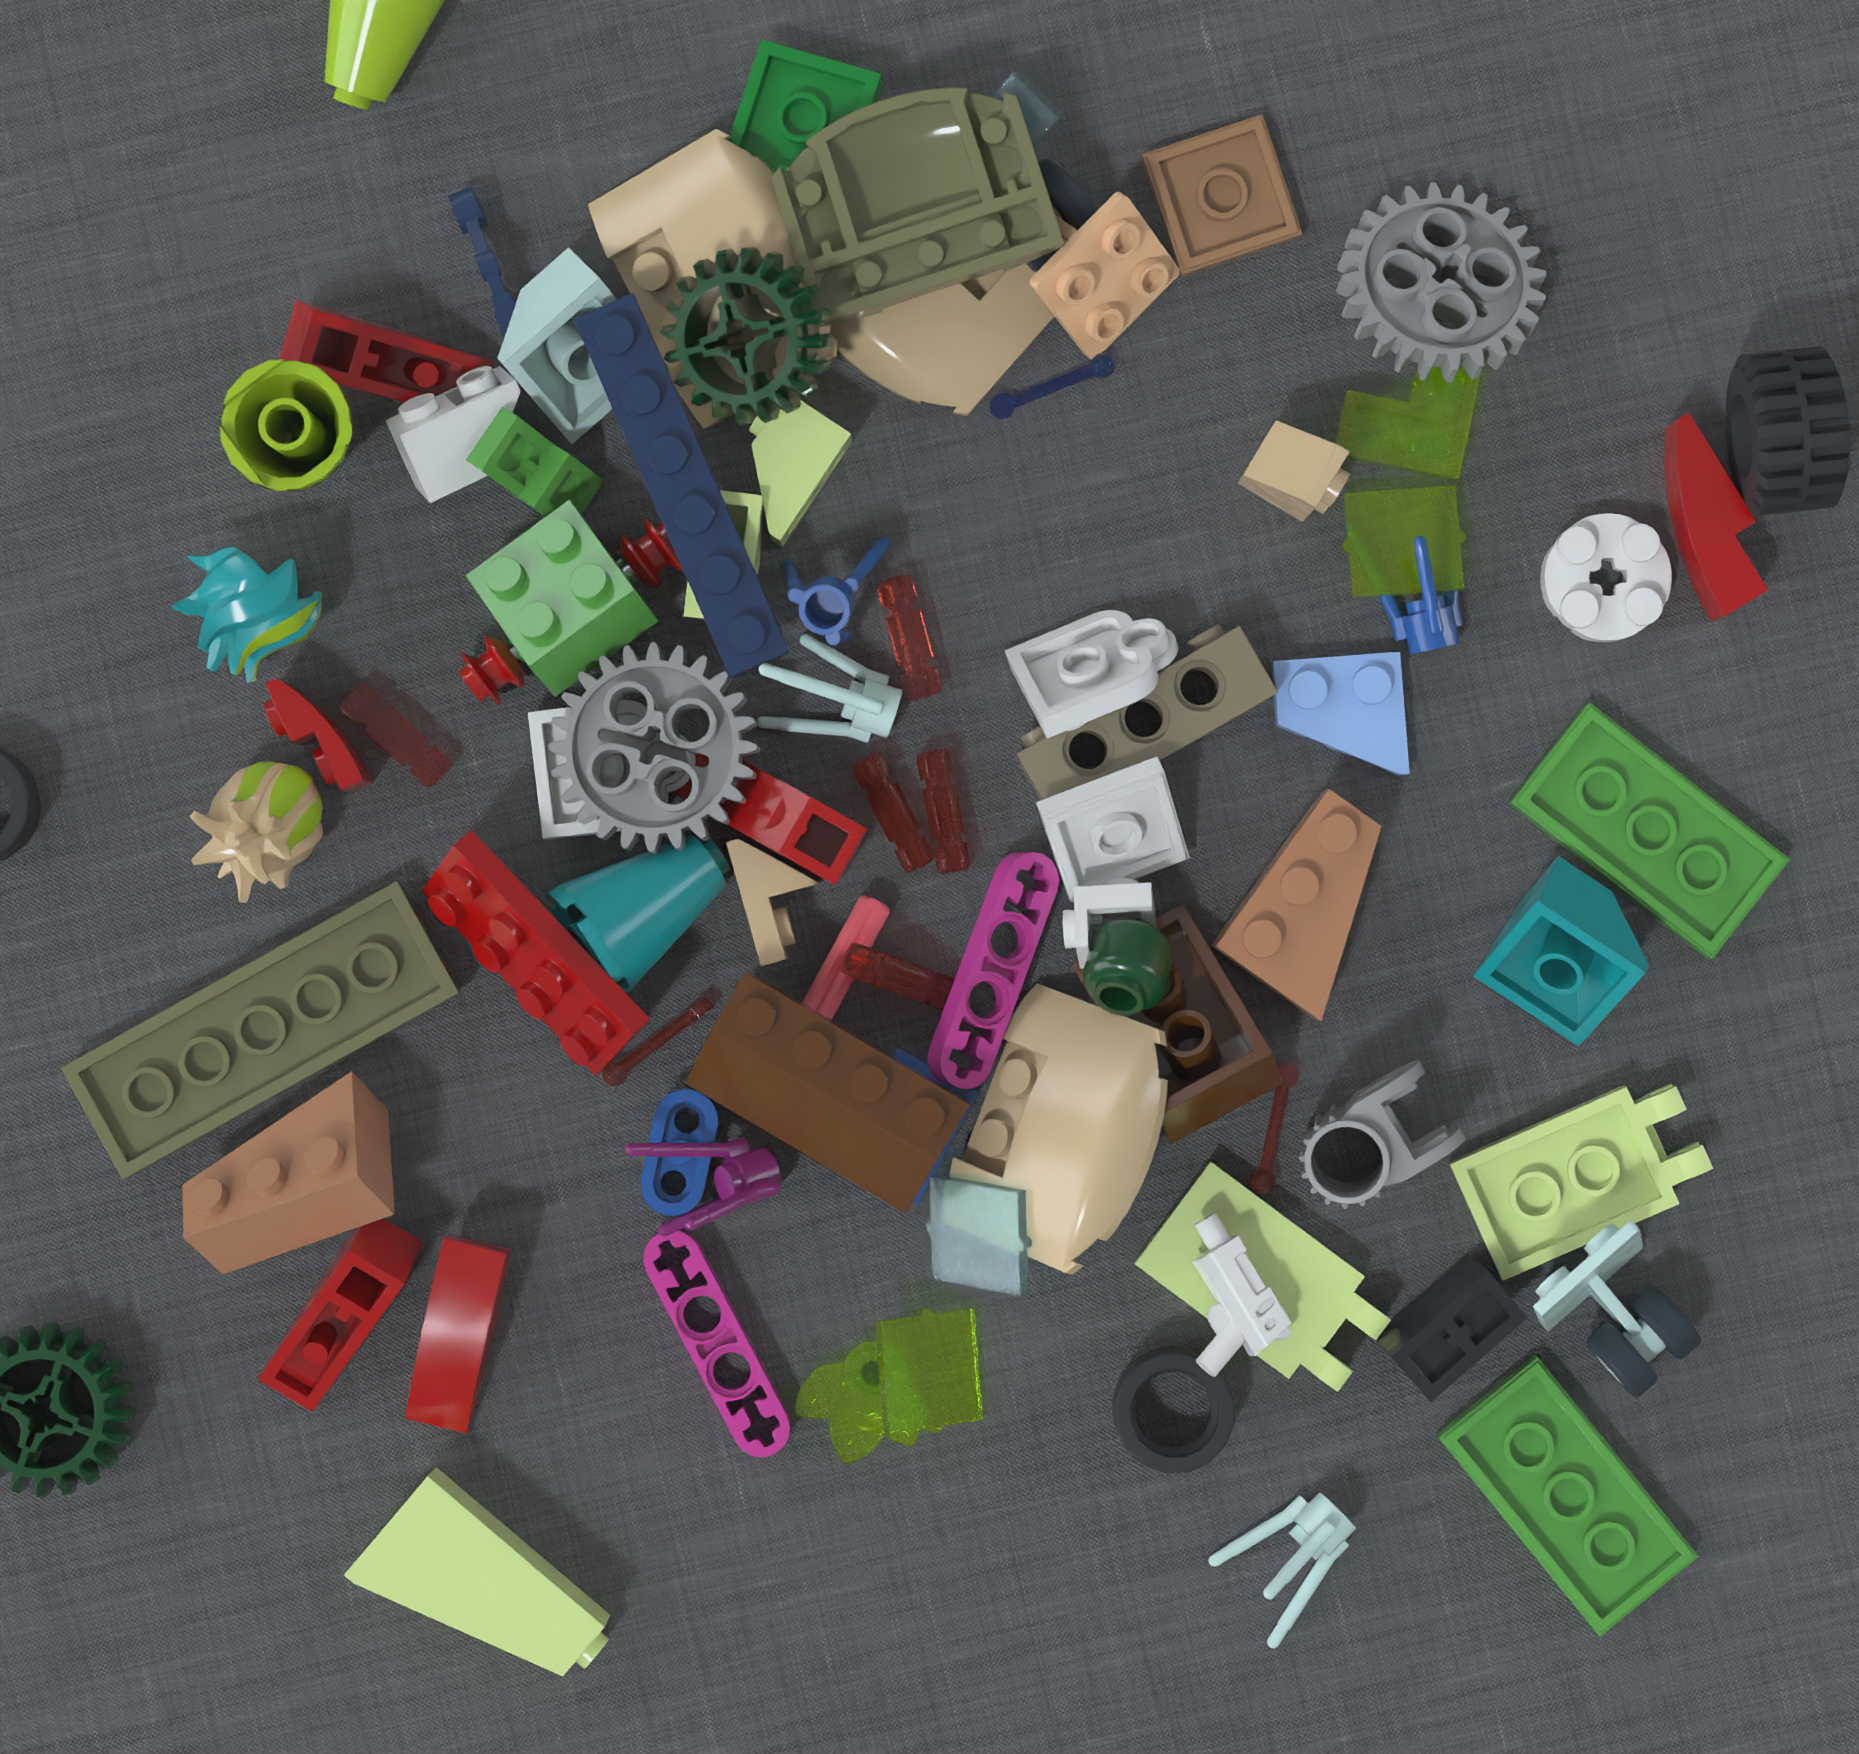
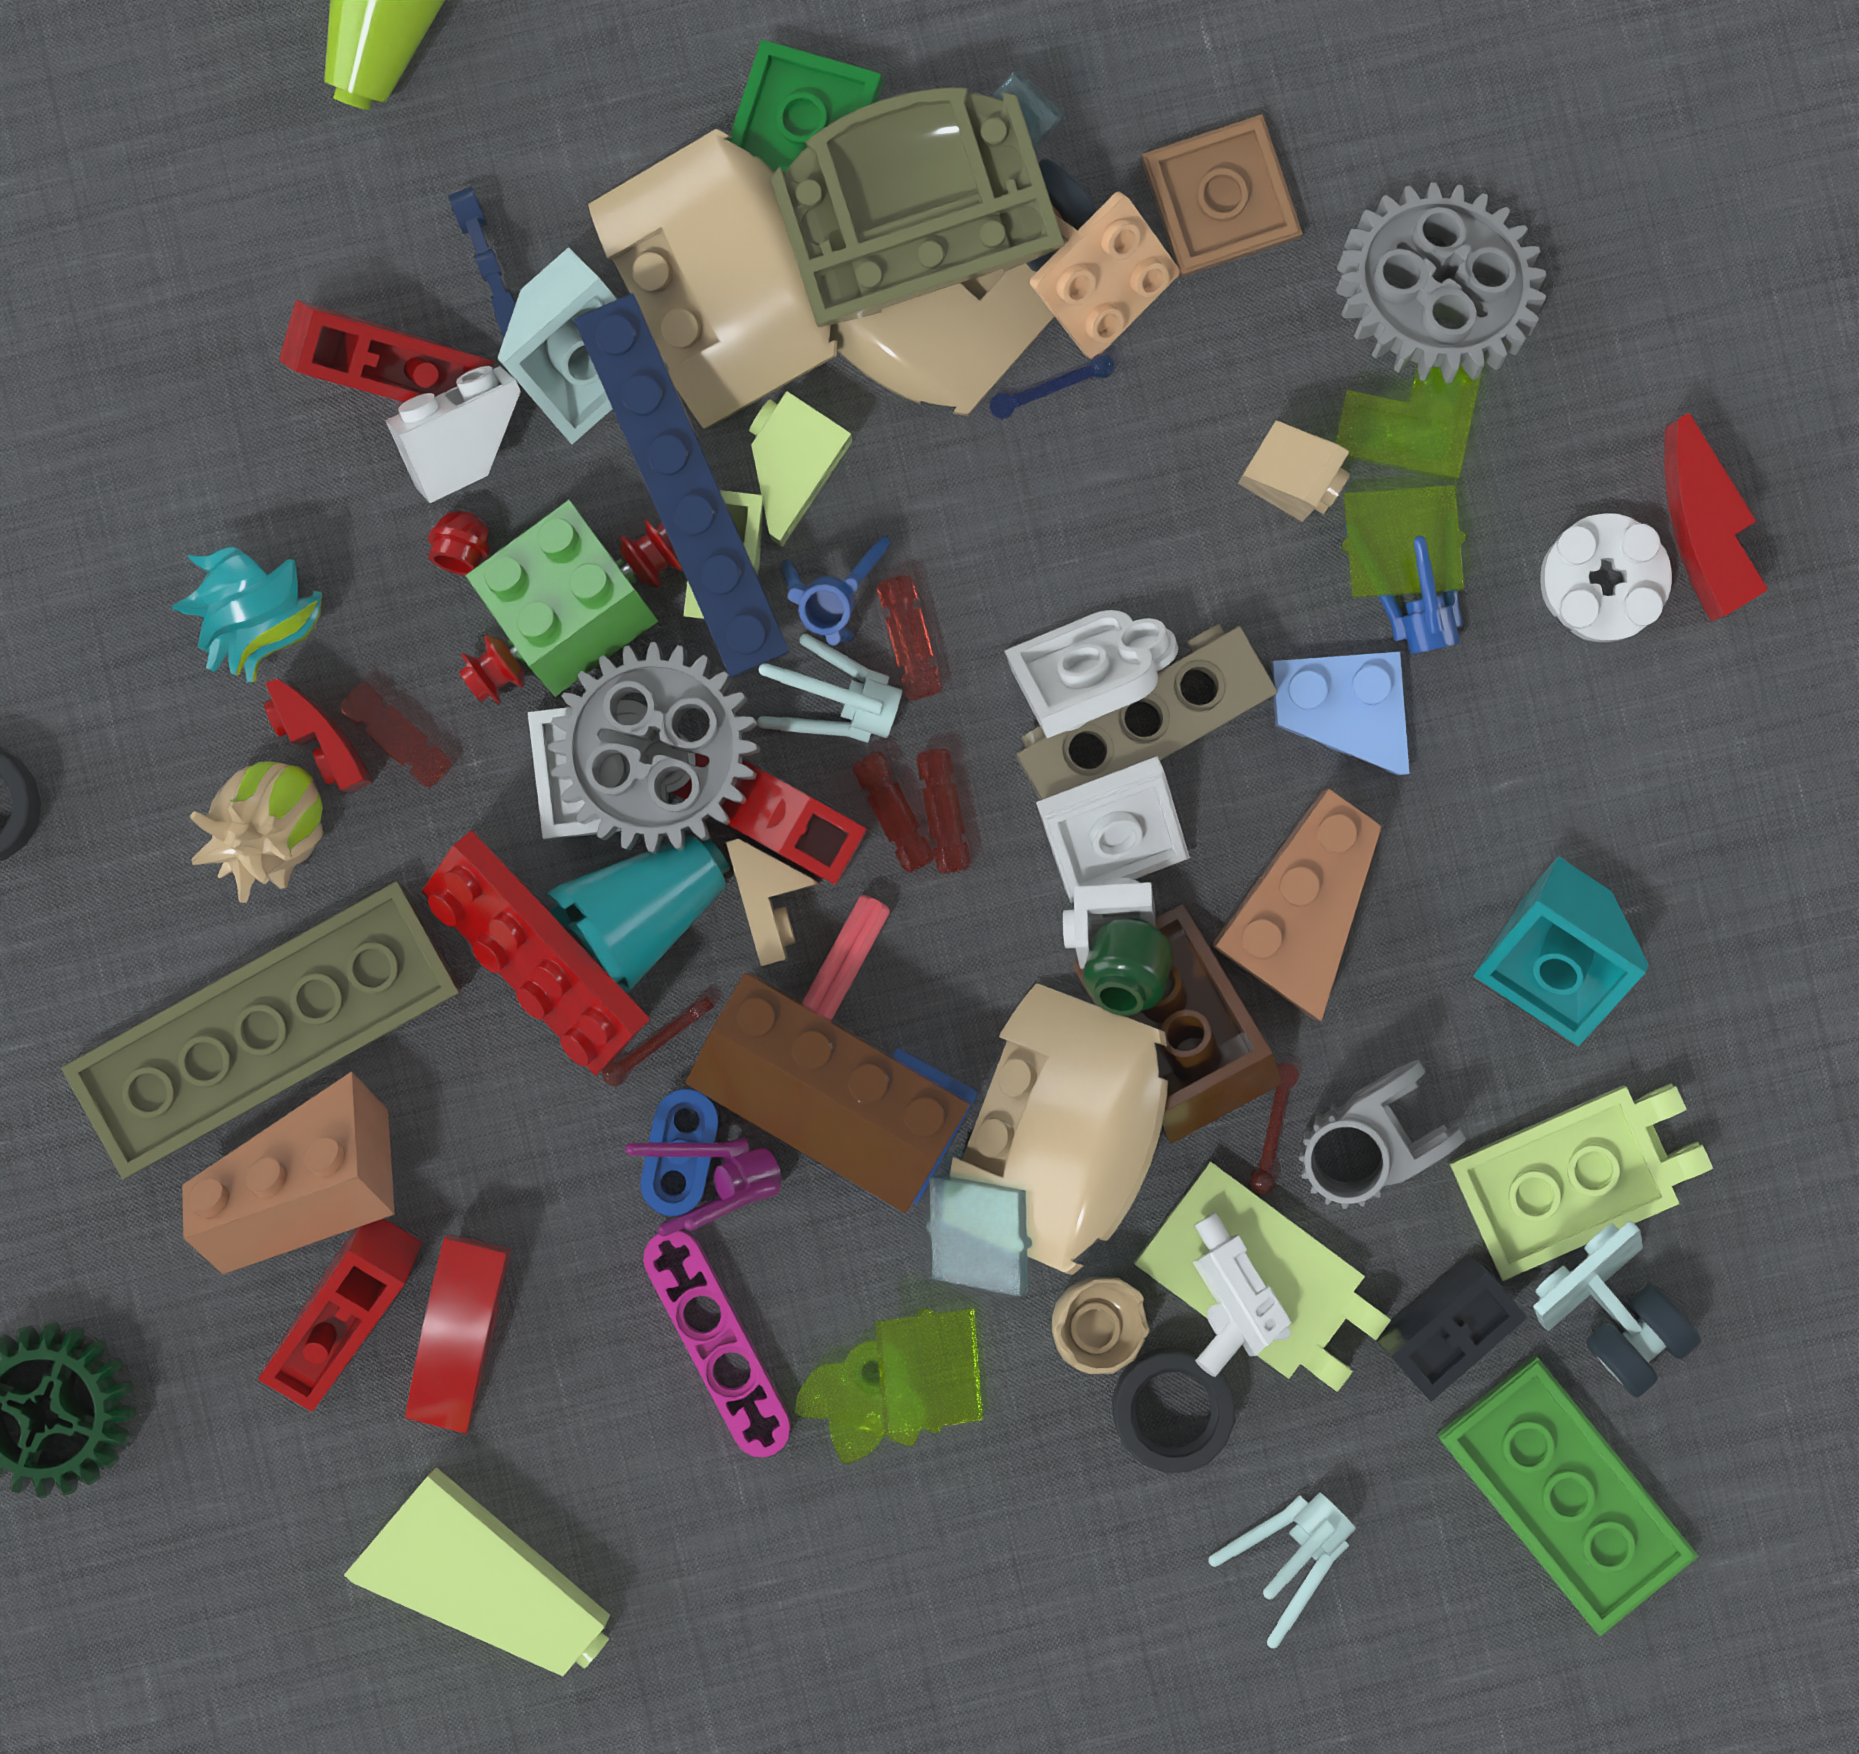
(286, 425): lime cone -> none
(459, 542): none -> red plate
(532, 466): bright green slope -> none
(737, 312): dark green gear -> none
(896, 975): clear red axle -> none
(983, 964): dark pink beam -> none
(1099, 1324): none -> tan hair
(1649, 831): bright green tile -> none
(1787, 430): black tyre -> none

